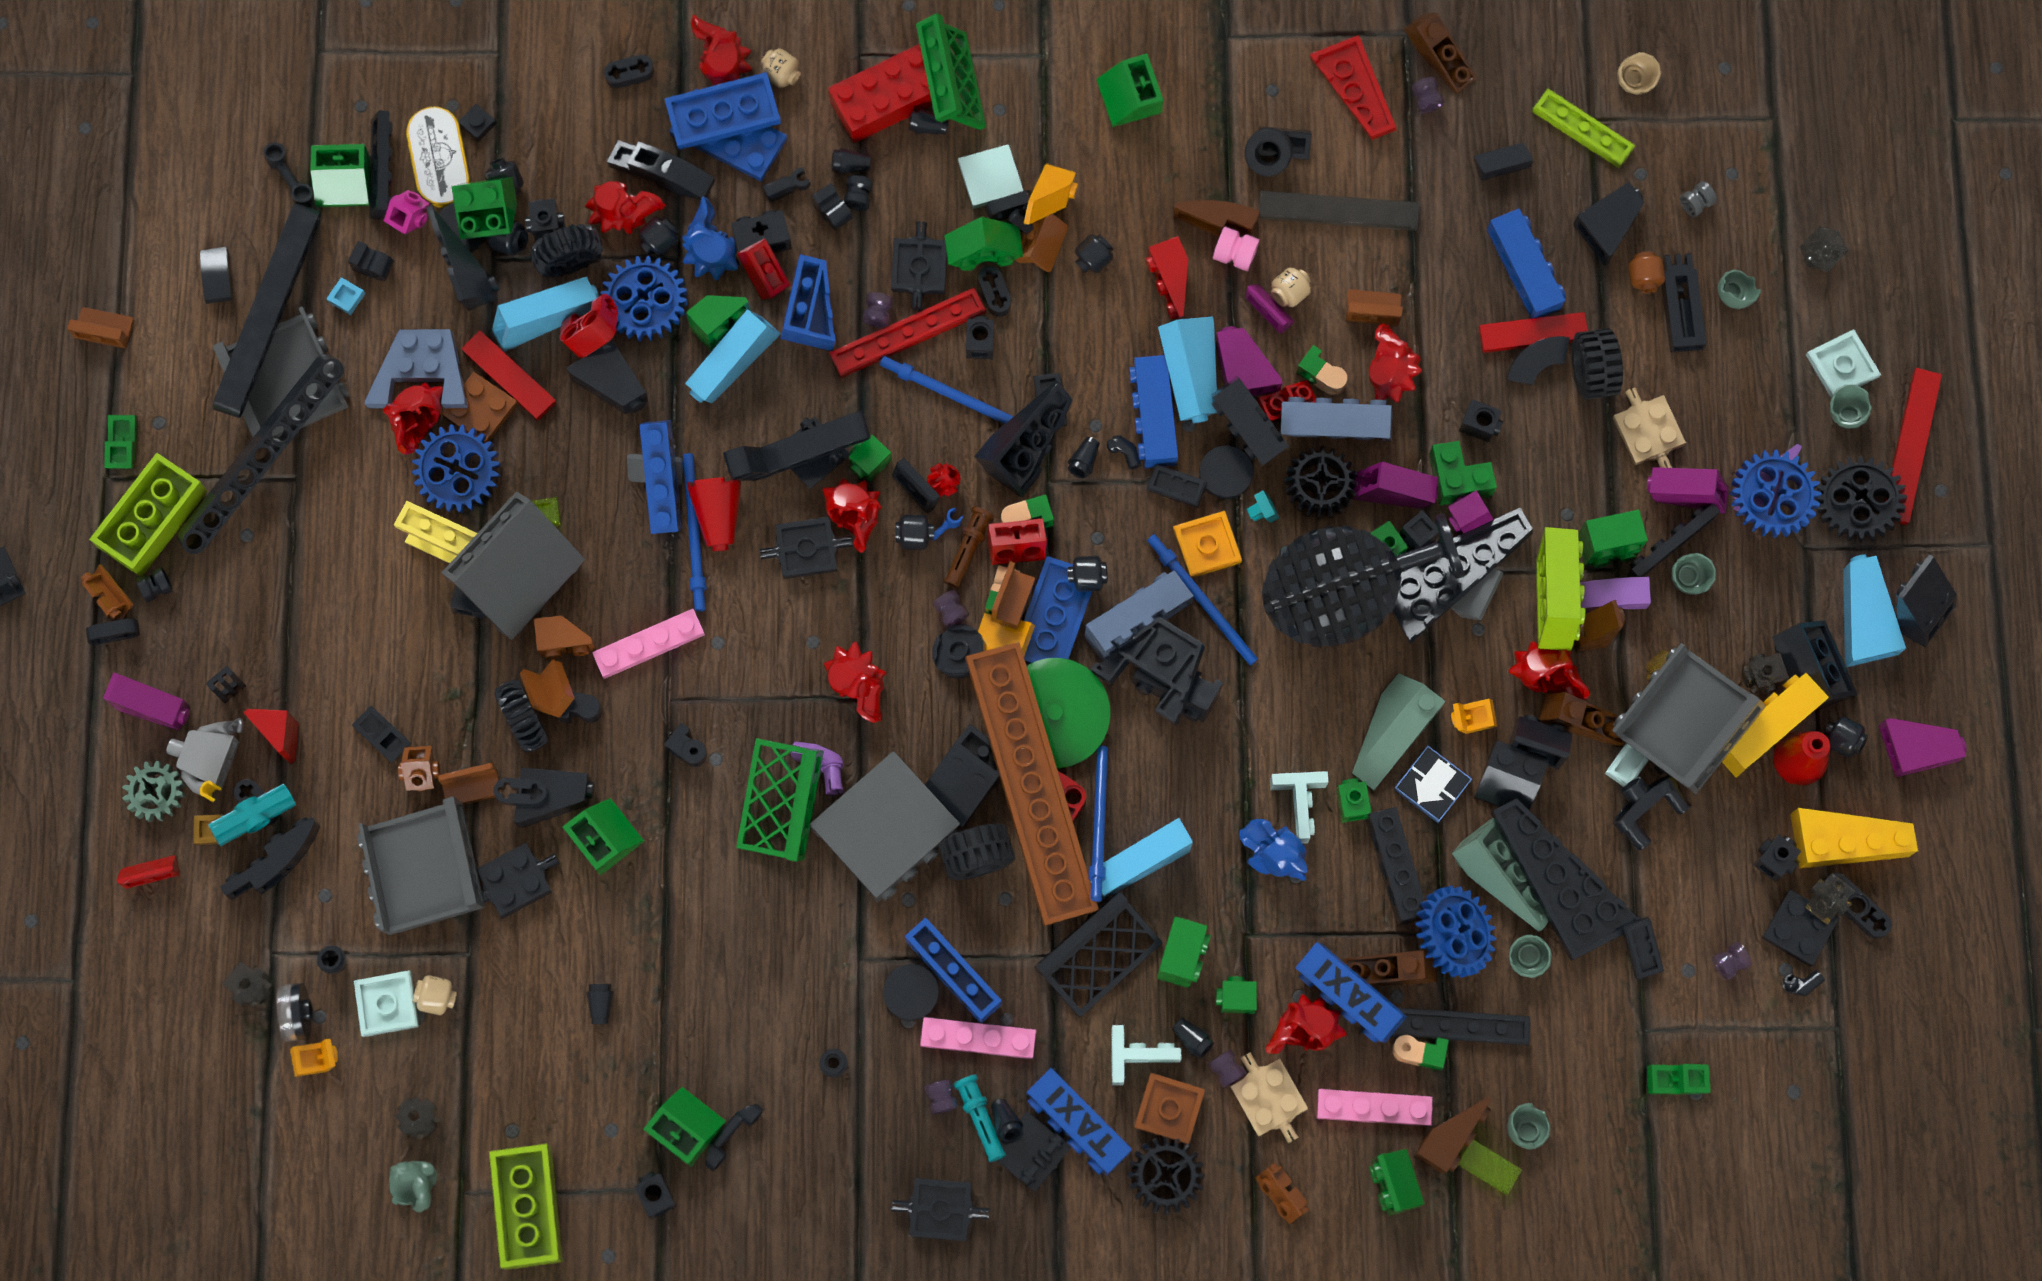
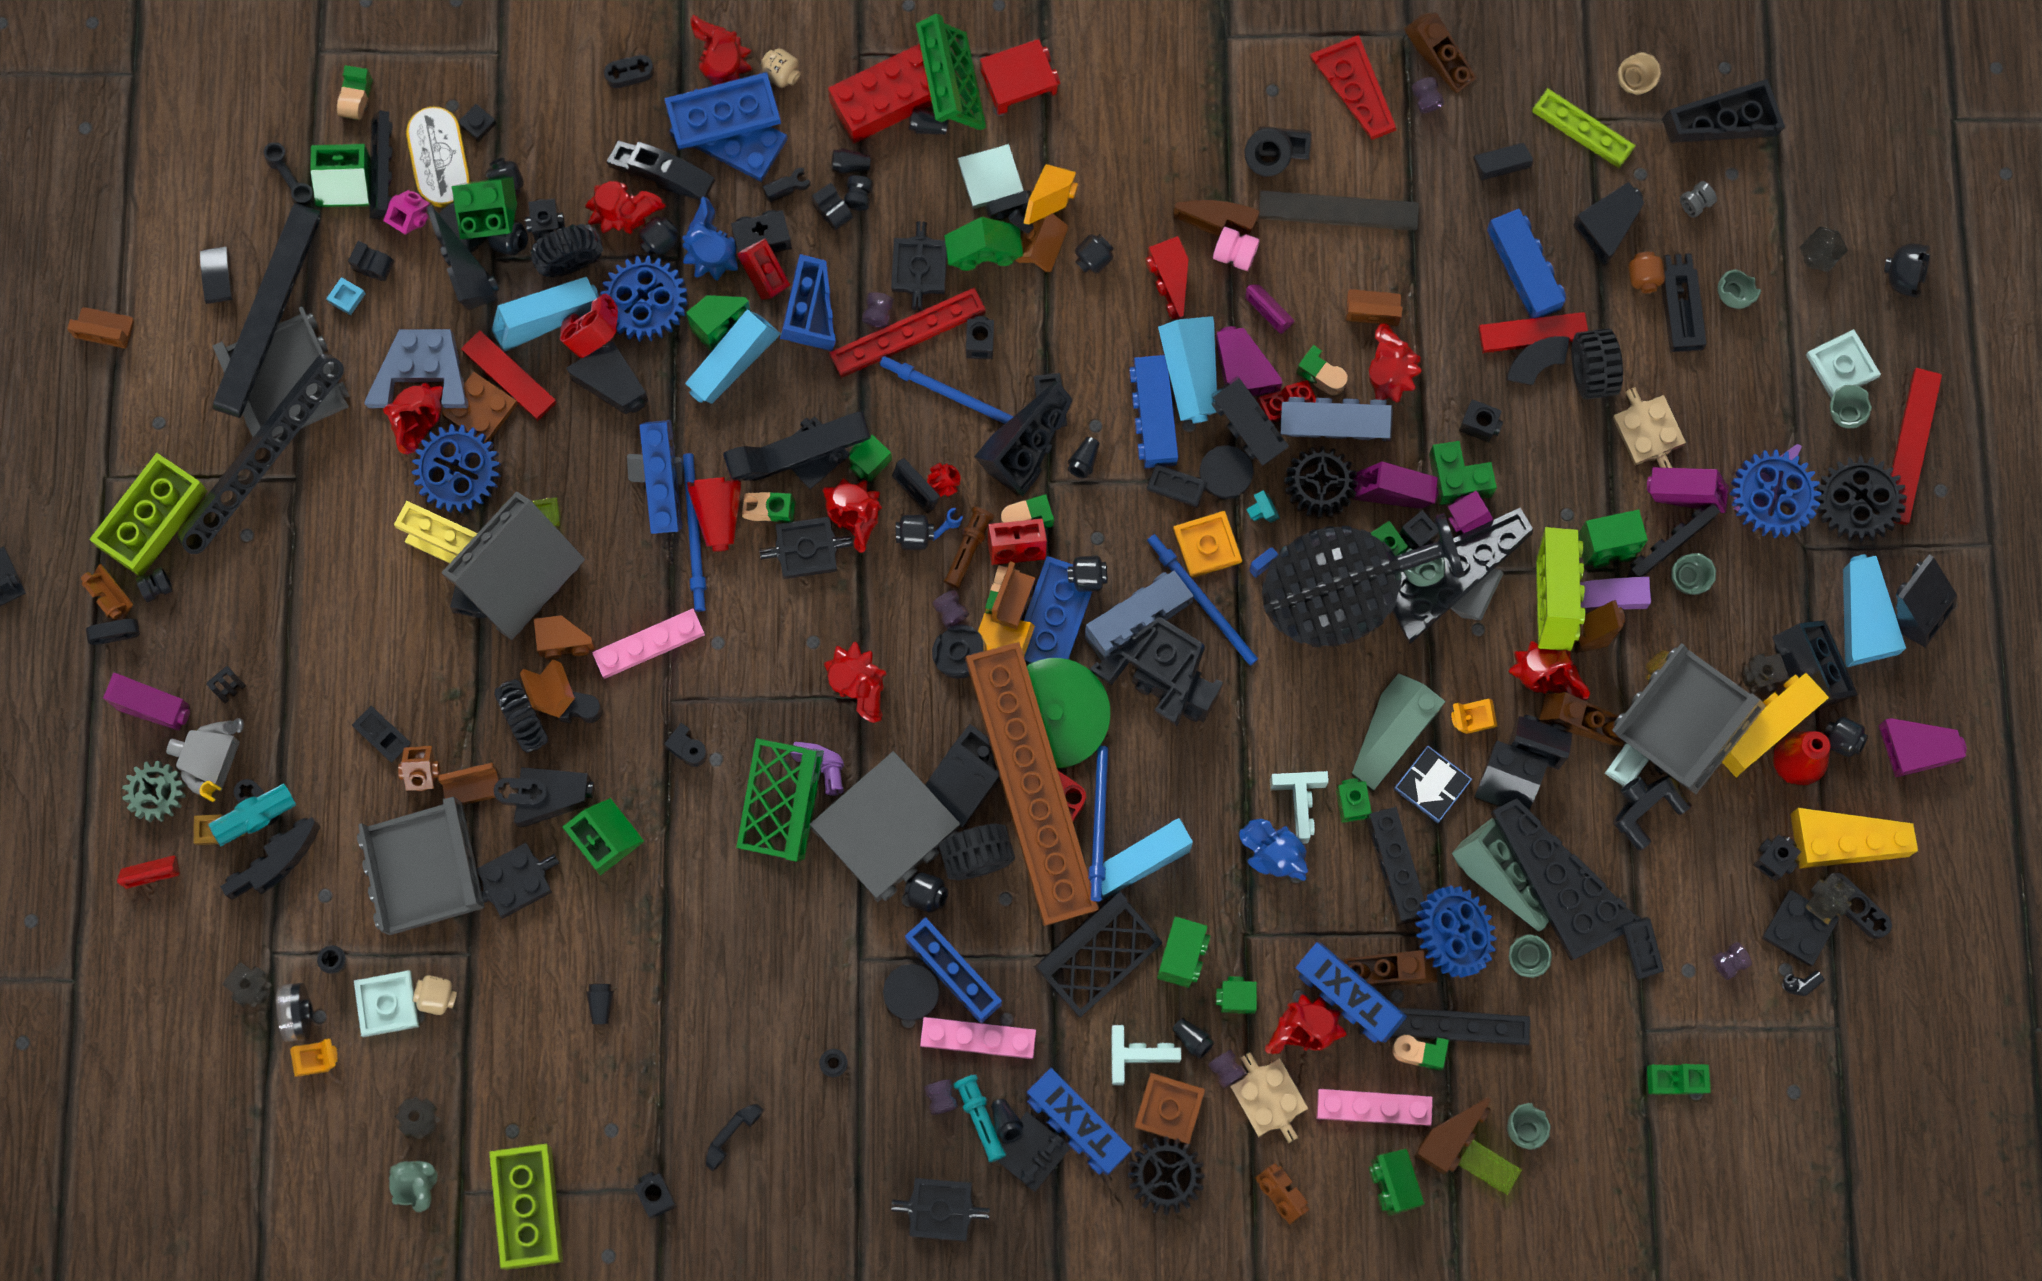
(121, 442): green slope -> none
(278, 728): red slope -> none
(354, 92): none -> leg
(685, 1126): green slope -> none
(769, 507): none -> leg
(926, 892): none -> black head
(1000, 289): black beam -> none
(1018, 74): none -> red panel
(1127, 448): black arm -> none
(1130, 91): green slope -> none
(1262, 562): none -> blue tile
(1290, 287): tan head -> none
(1427, 573): none -> sand green hair
(1728, 115): none -> black wedge
(1908, 268): none -> black cylinder

